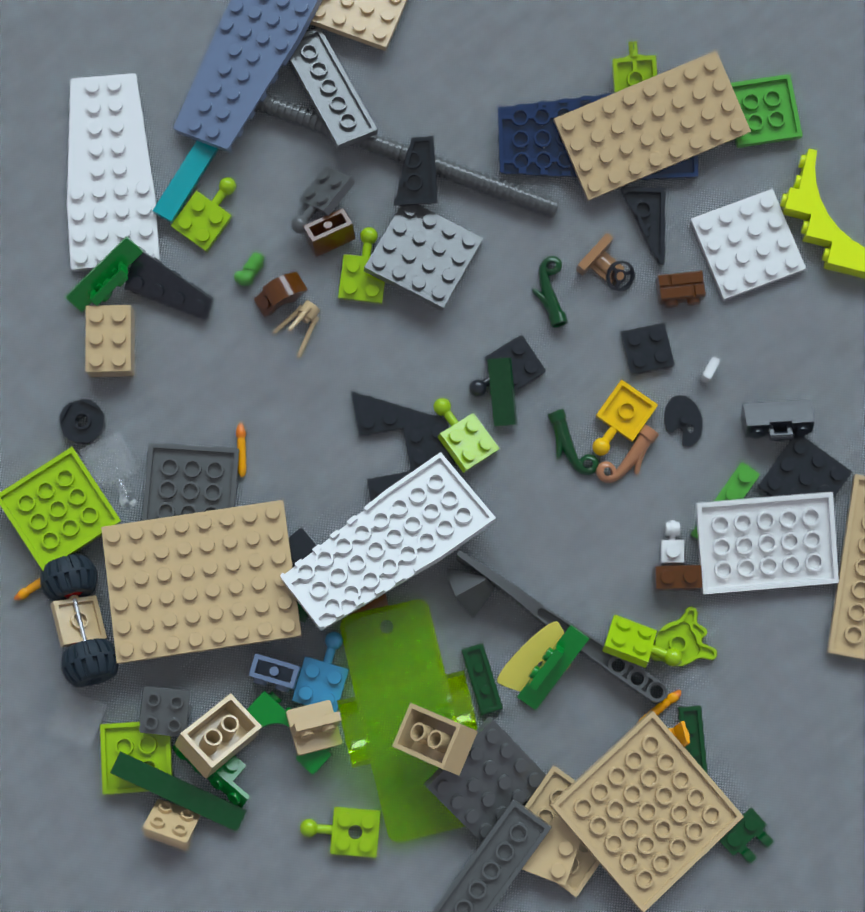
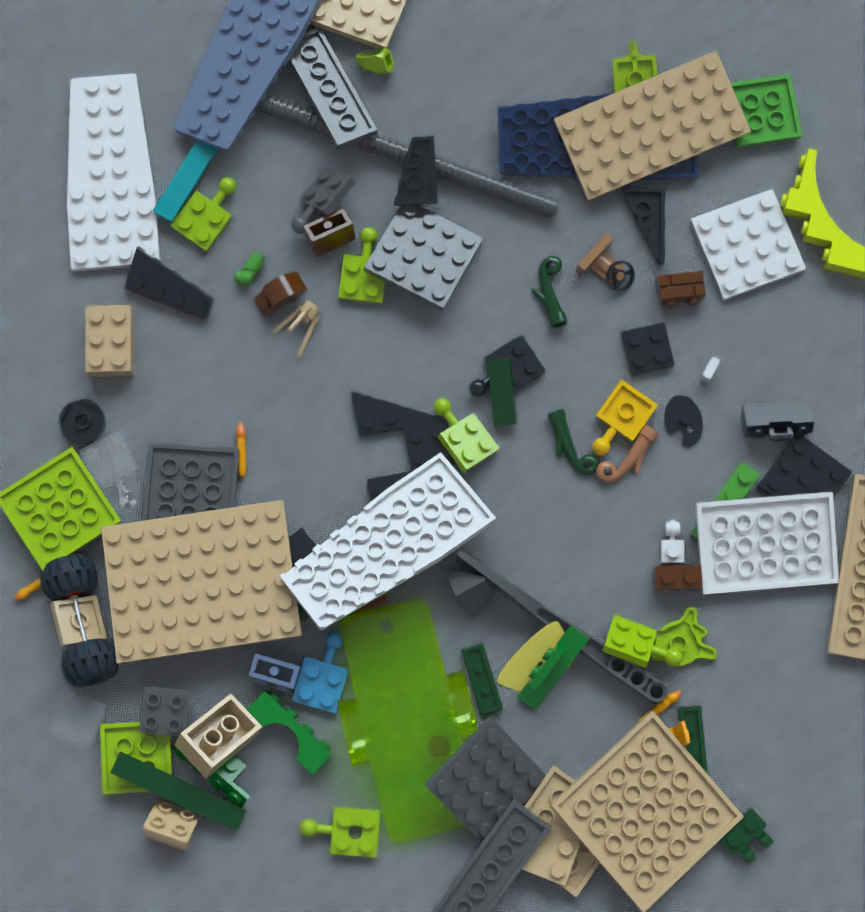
(105, 276): green bracket -> none
(314, 727): tan bracket -> none
(376, 61): none -> lime rock
(434, 739): tan brick -> none

